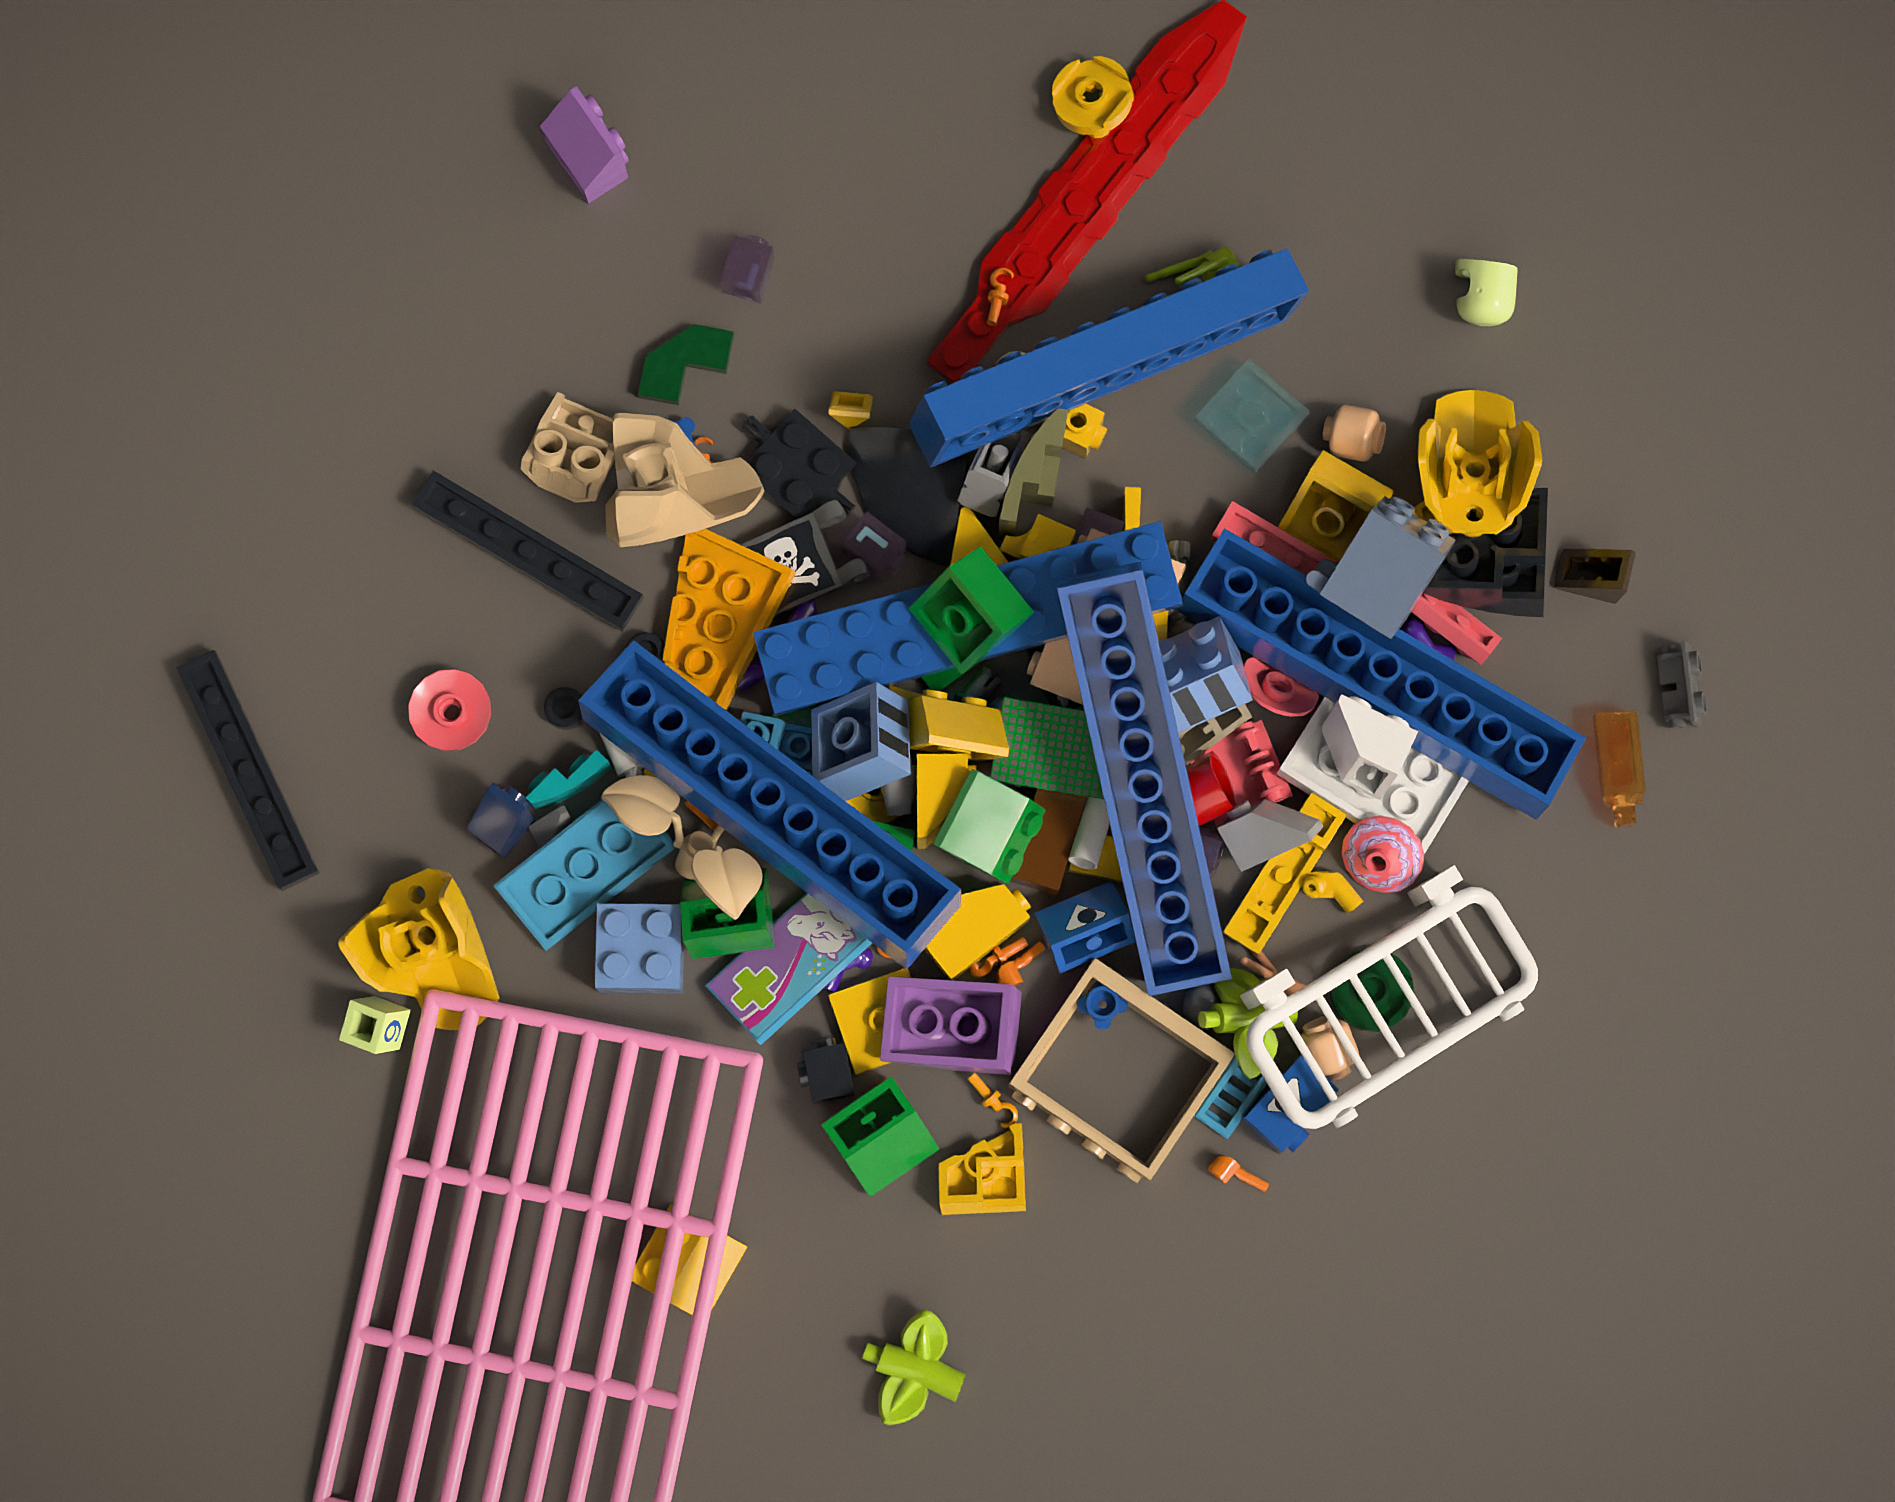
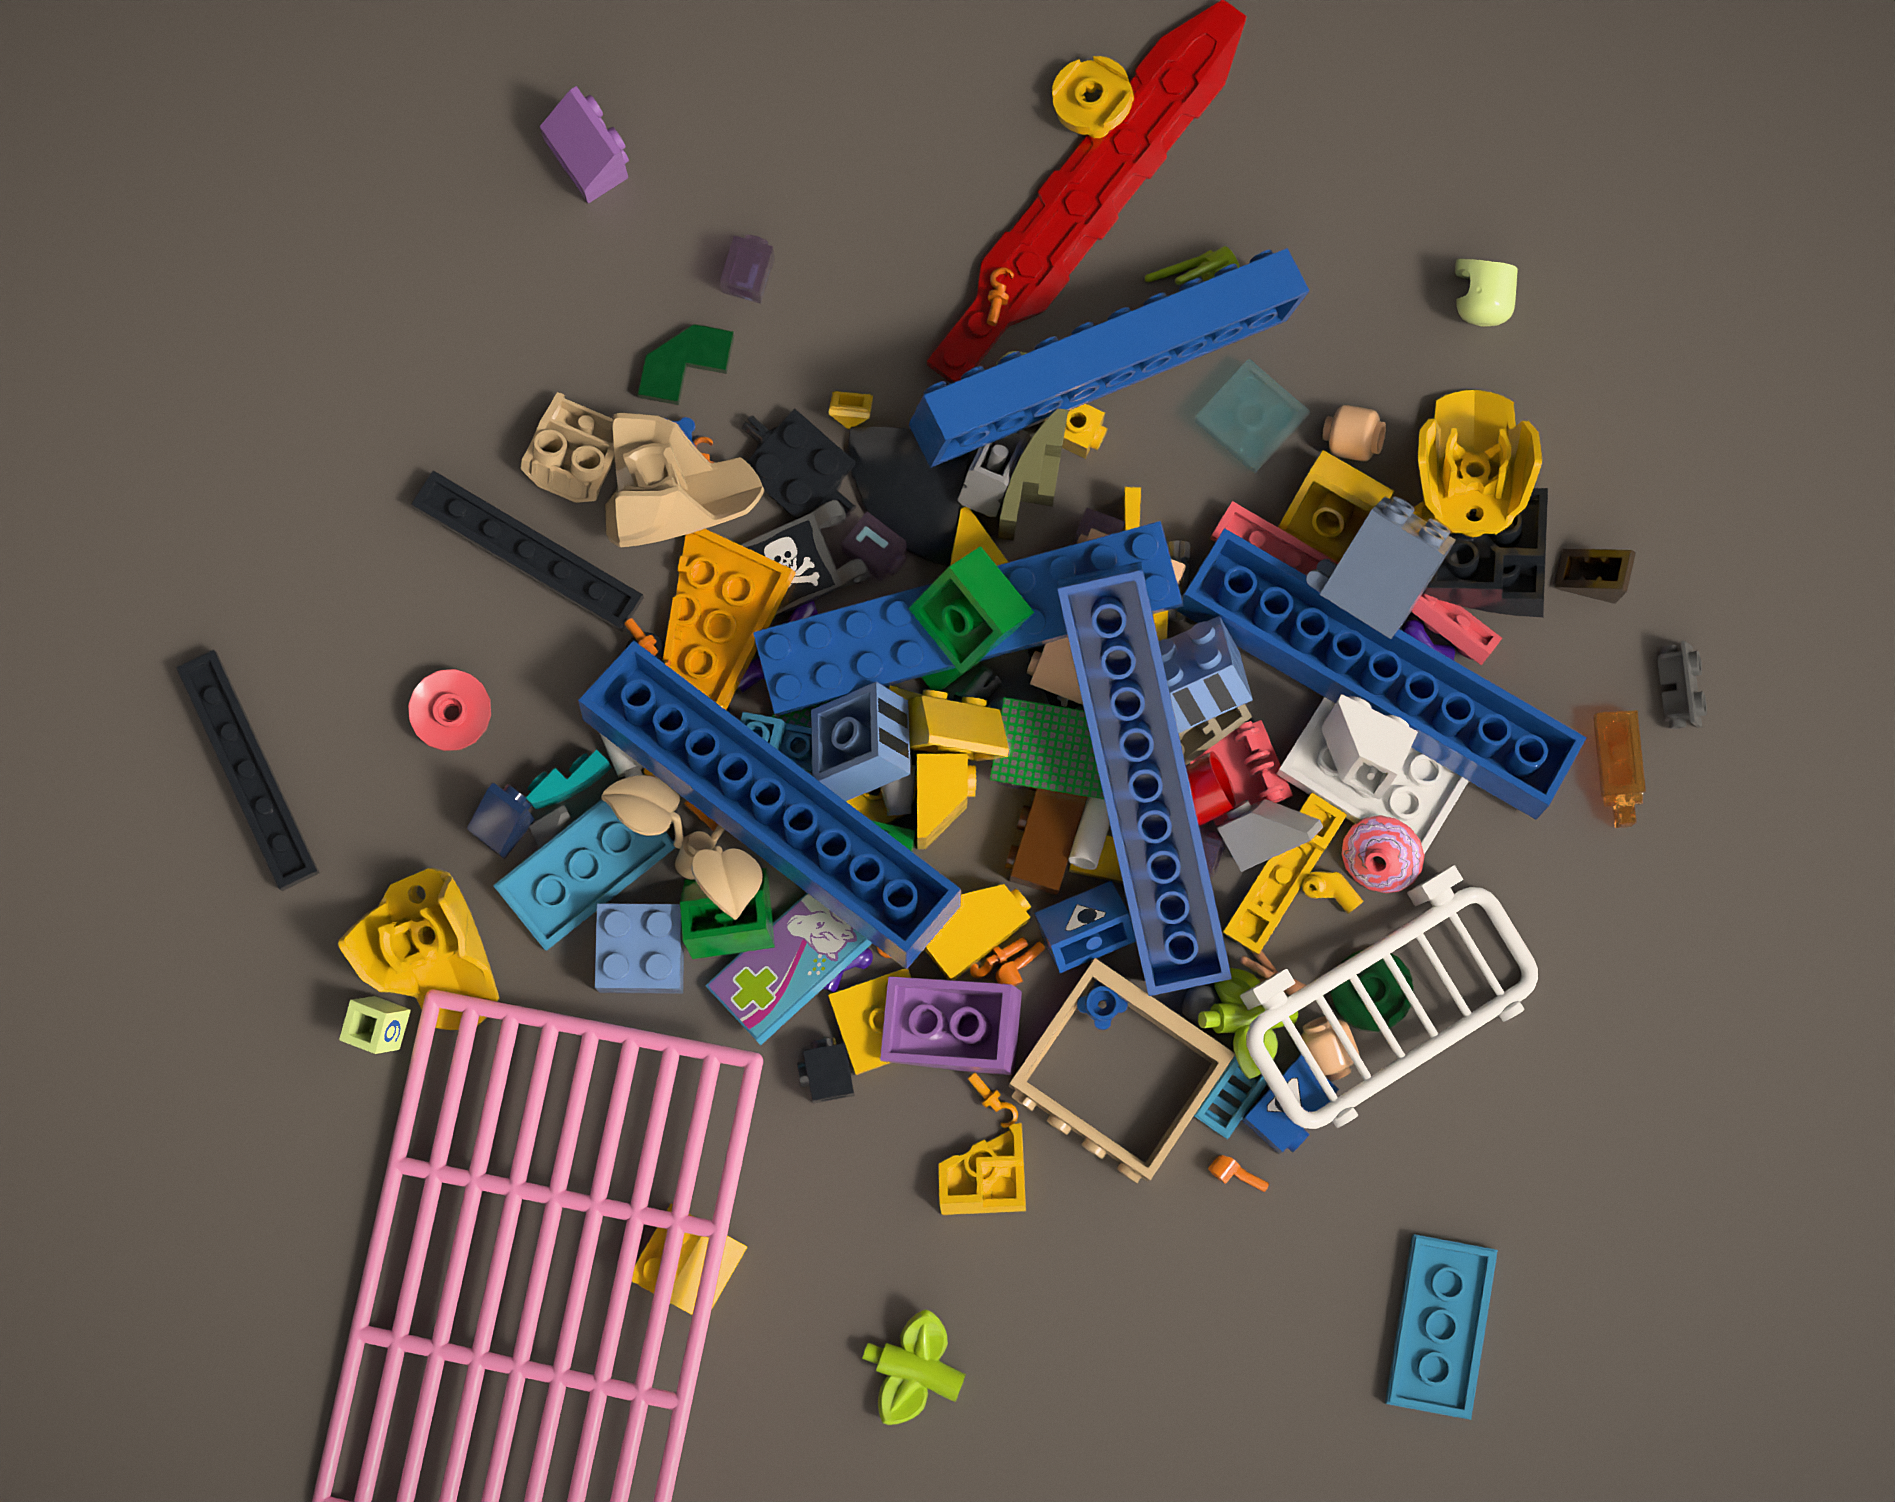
(563, 708): black tile -> none
(646, 642): none -> orange hand
(880, 1136): green slope -> none
(990, 826): slope -> none
(1041, 538): yellow brick -> none
(1277, 690): coral dish -> none
(1441, 1327): none -> dark azure tile

